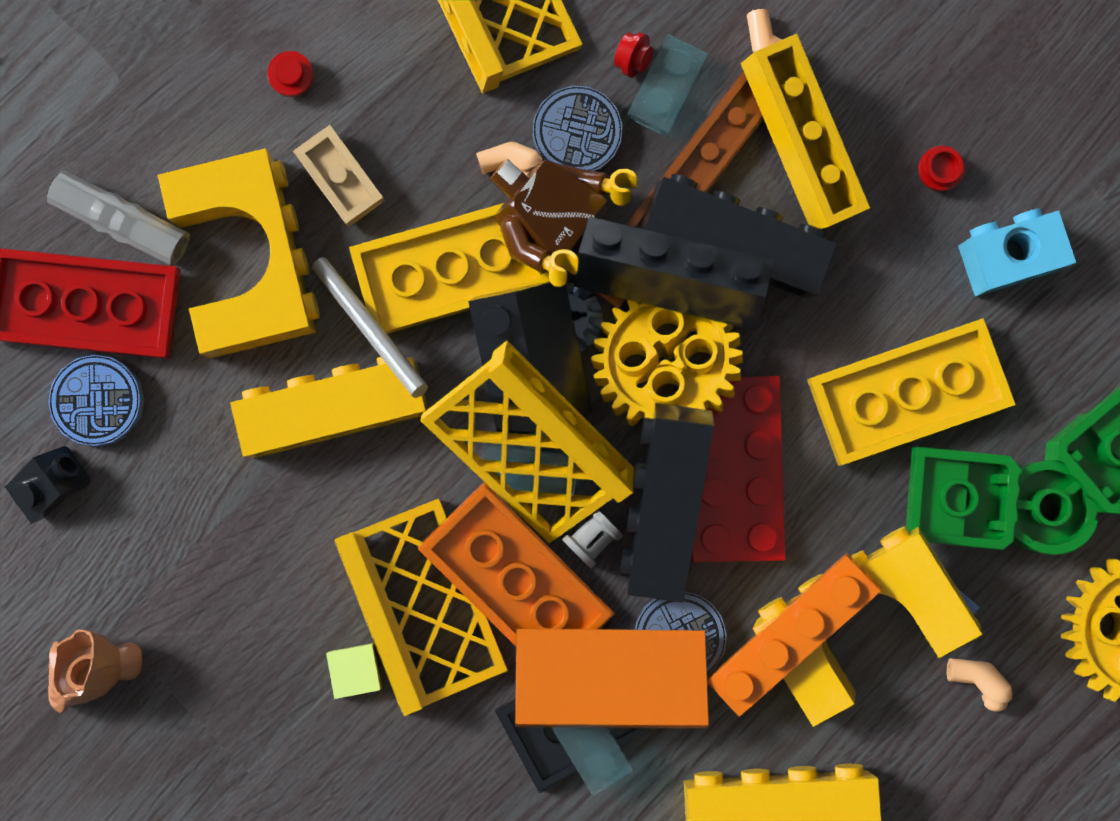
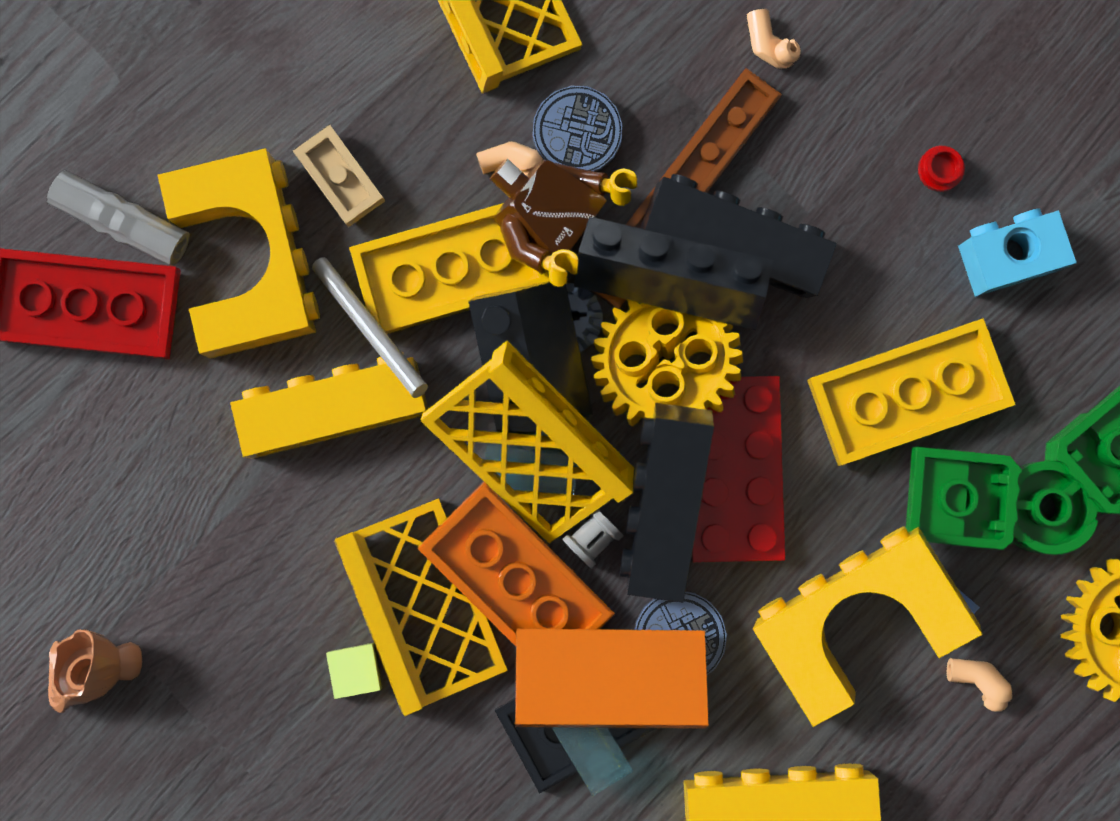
(47, 482): black bracket -> none
(96, 400): tile -> none
(290, 74): red plate -> none
(633, 54): red plate -> none
(667, 85): clear light blue plate -> none
(793, 634): orange plate -> none
(804, 133): yellow brick -> none

